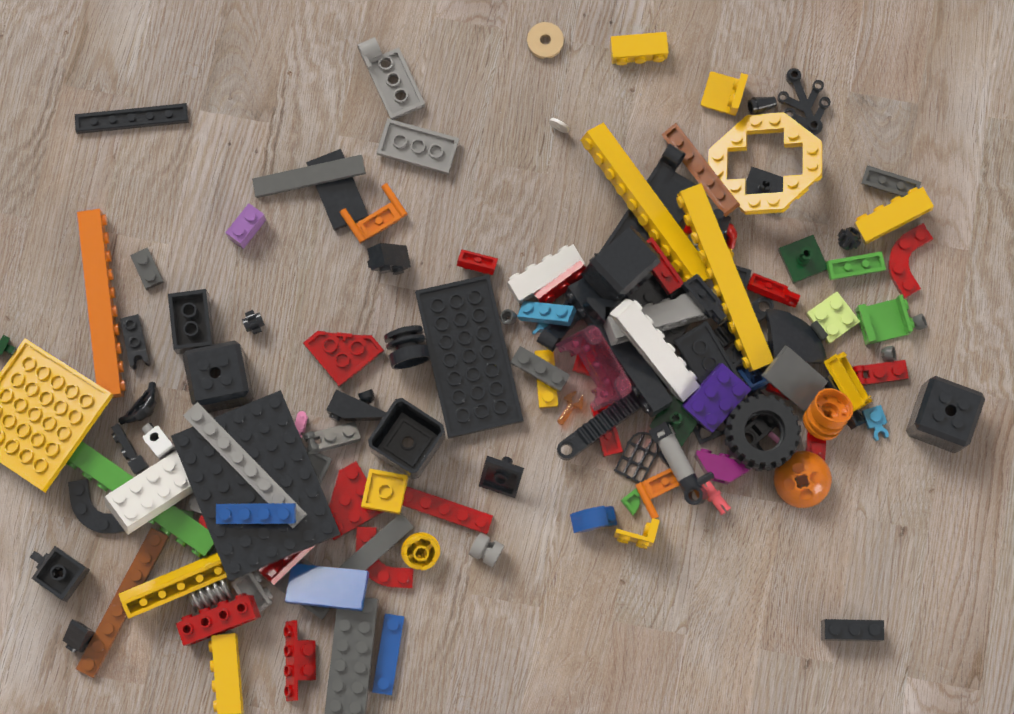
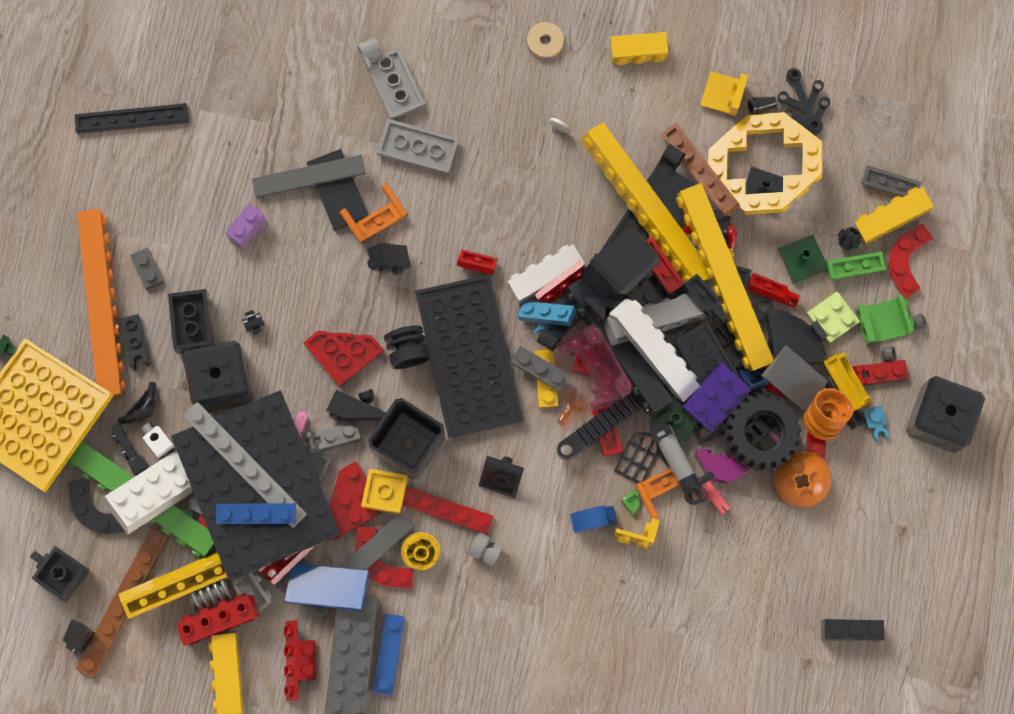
(508, 313): dark grey hinge -> none

